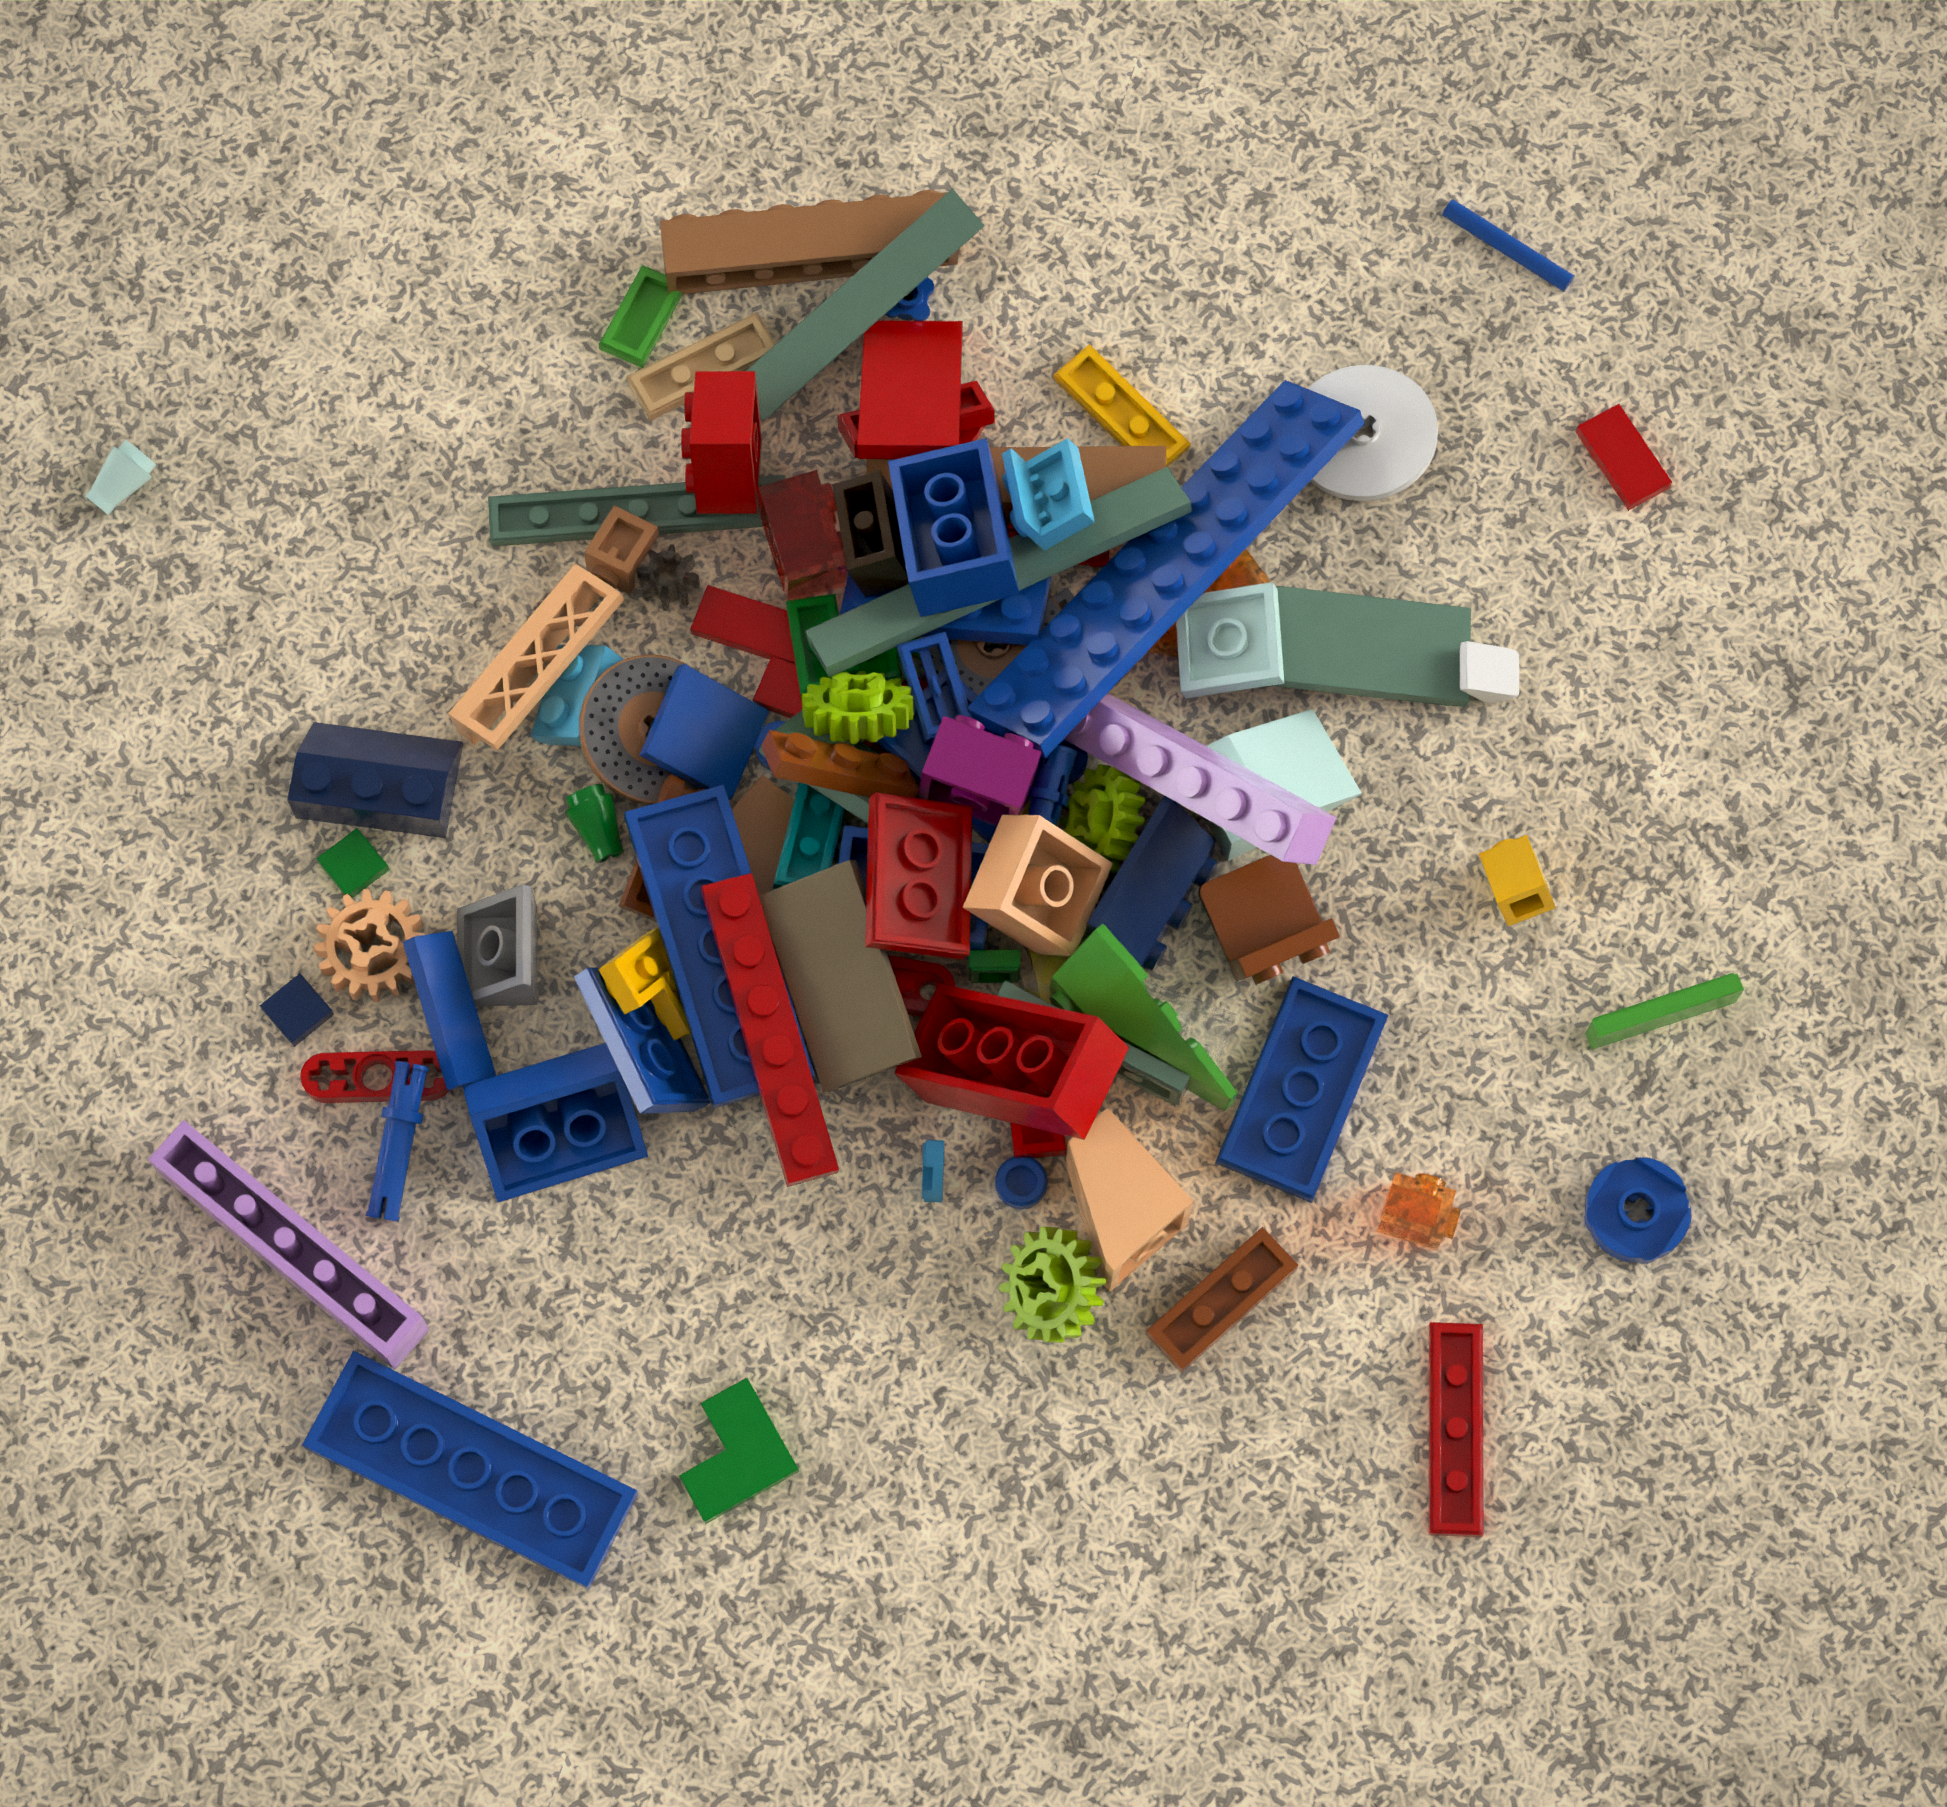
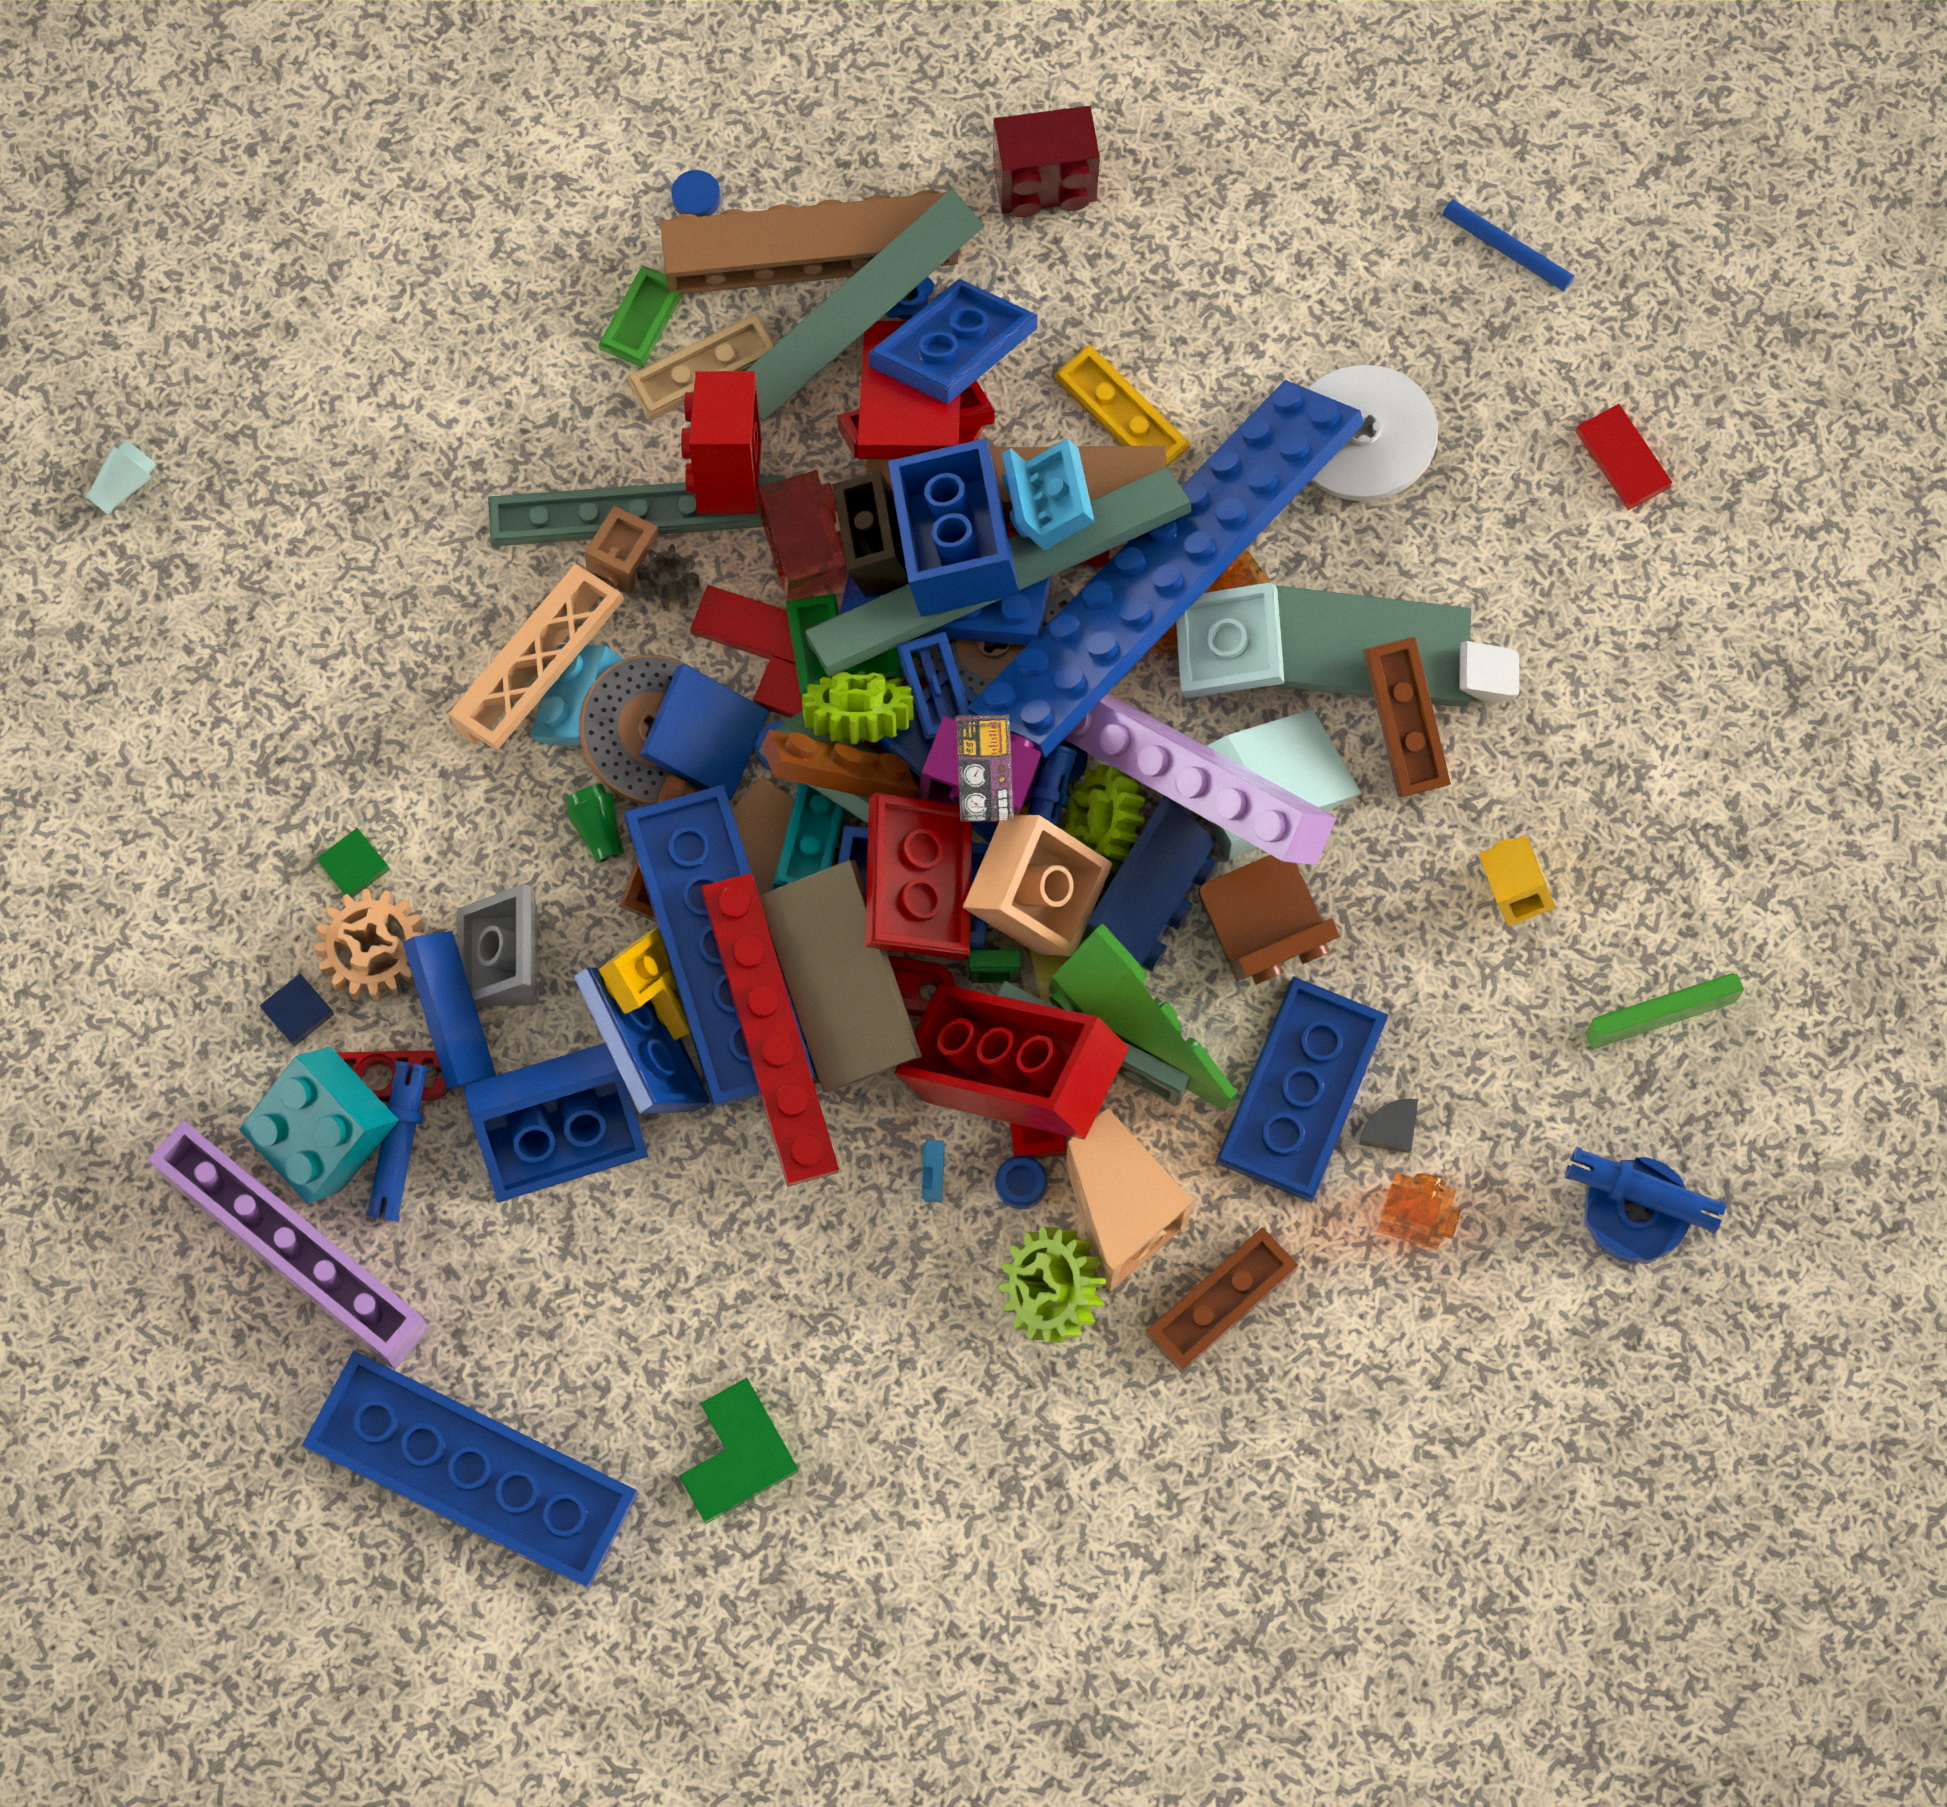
(318, 1124): none -> teal brick
(375, 779): dark blue slope -> none
(696, 193): none -> blue tile
(953, 340): none -> blue tile
(984, 768): none -> clear tile
(1046, 161): none -> dark red brick
(1391, 1126): none -> dark grey tile
(1406, 716): none -> dark orange plate
(1456, 1430): red tile -> none
(1643, 1189): none -> blue pin

